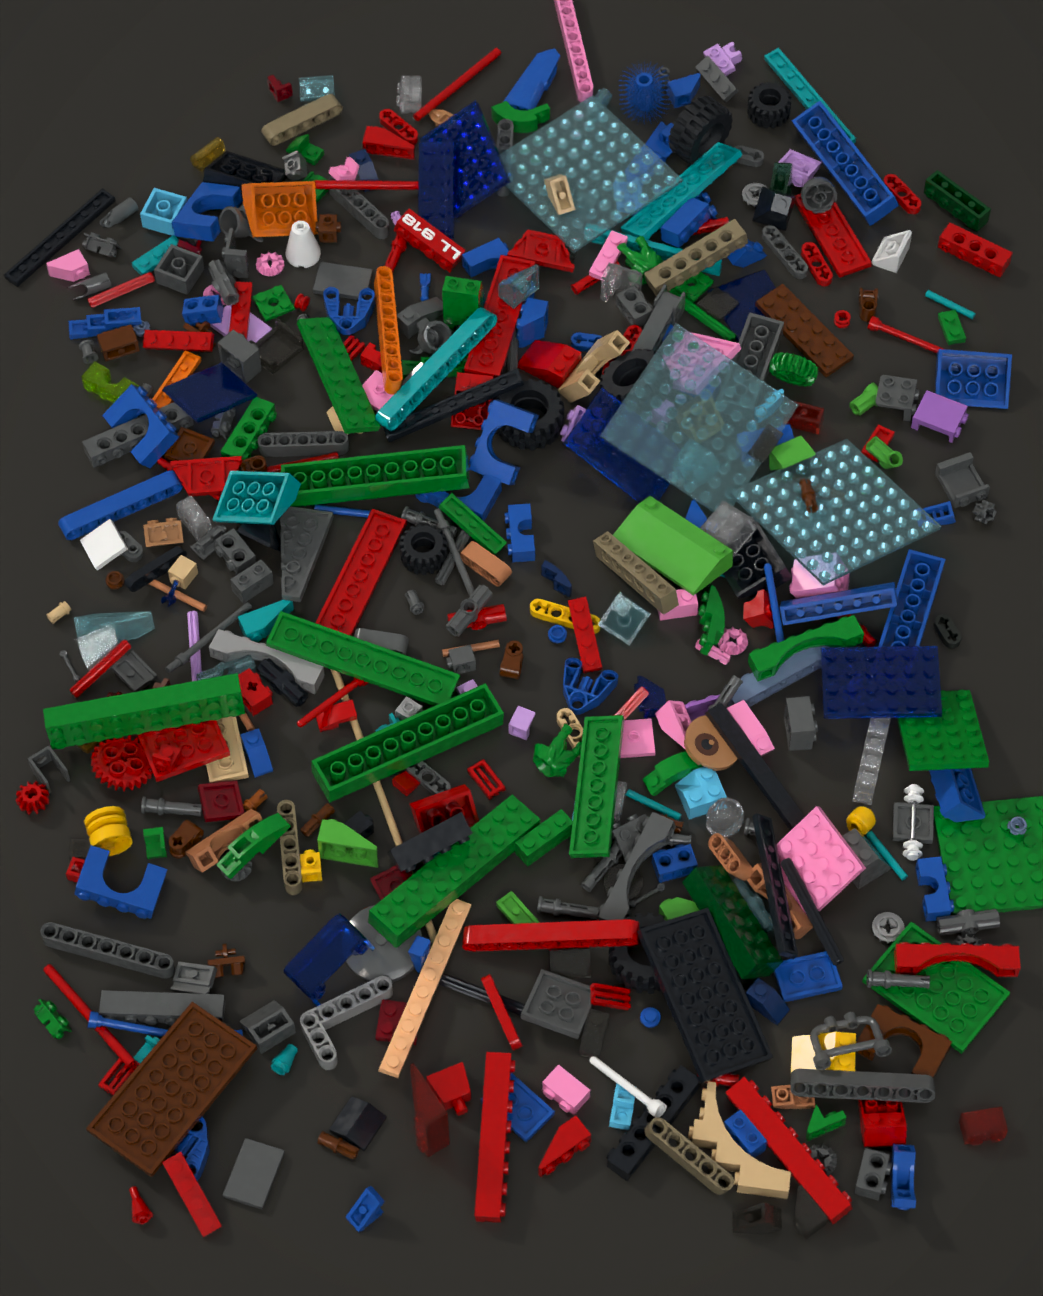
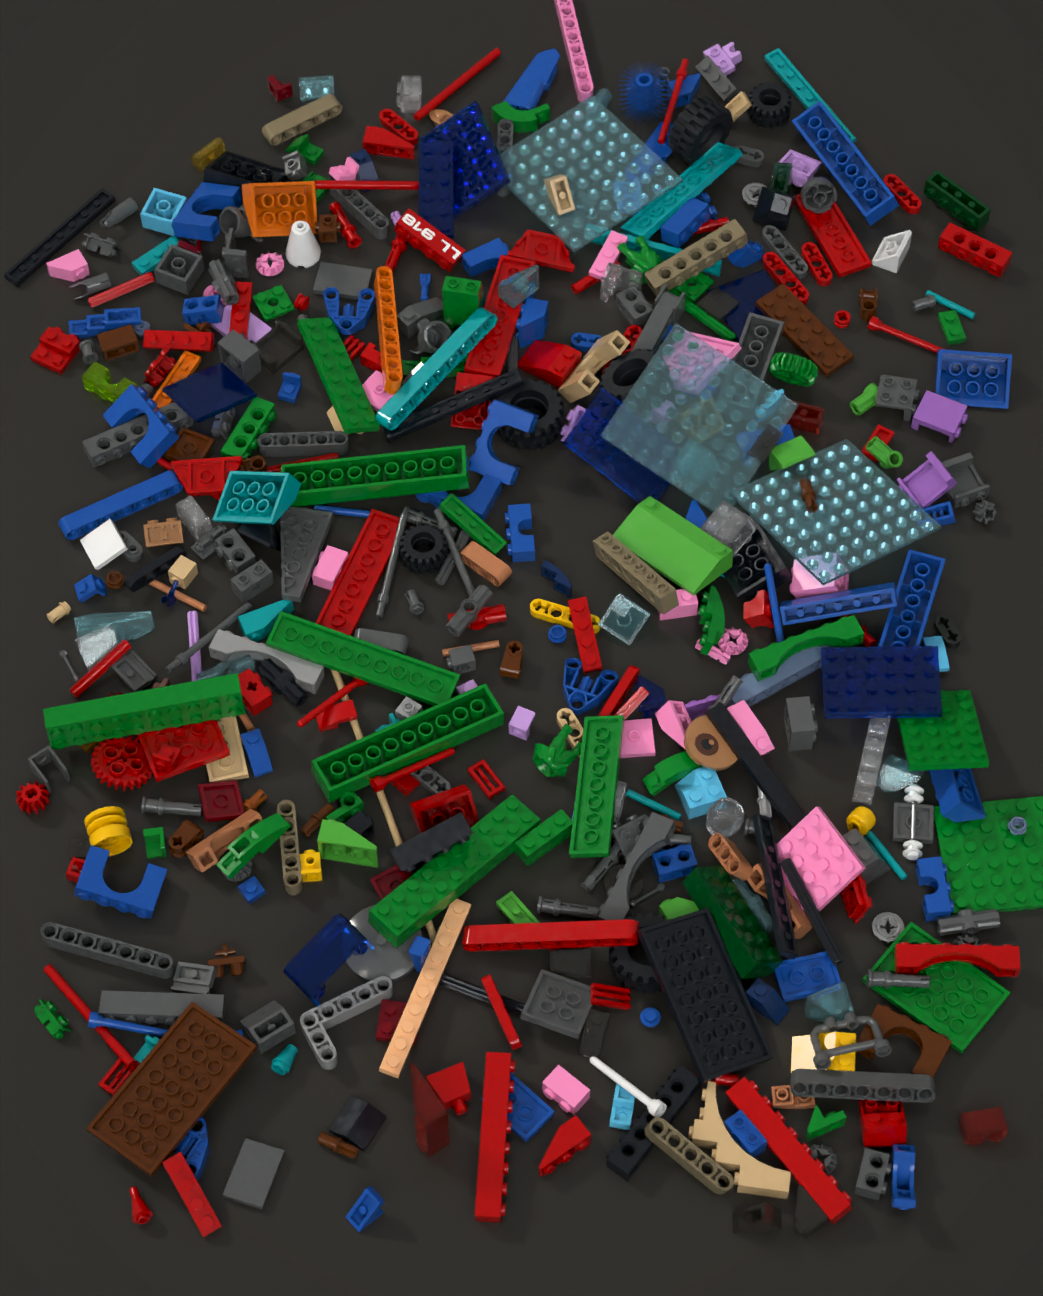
(56, 350): none -> red plate
(89, 587): none -> blue bracket
(159, 368): none -> red hinge
(251, 890): none -> blue plate
(290, 387): none -> blue bracket
(329, 567): none -> bright pink brick
(345, 812): none -> green plate
(347, 229): none -> red pin
(379, 782): none -> red piece
(383, 598): none -> dark grey bar
(620, 691): none -> red beam
(680, 75): none -> red bar
(738, 105): none -> tan tile
(764, 804): none -> light grey axle
(787, 277): none -> red beam
(829, 1002): none -> clear light blue slope
(856, 899): none -> red piece
(896, 775): none -> clear light blue slope
(927, 482): none -> medium lavender panel
(928, 301): none -> dark grey pin
(938, 641): none -> medium azure slope

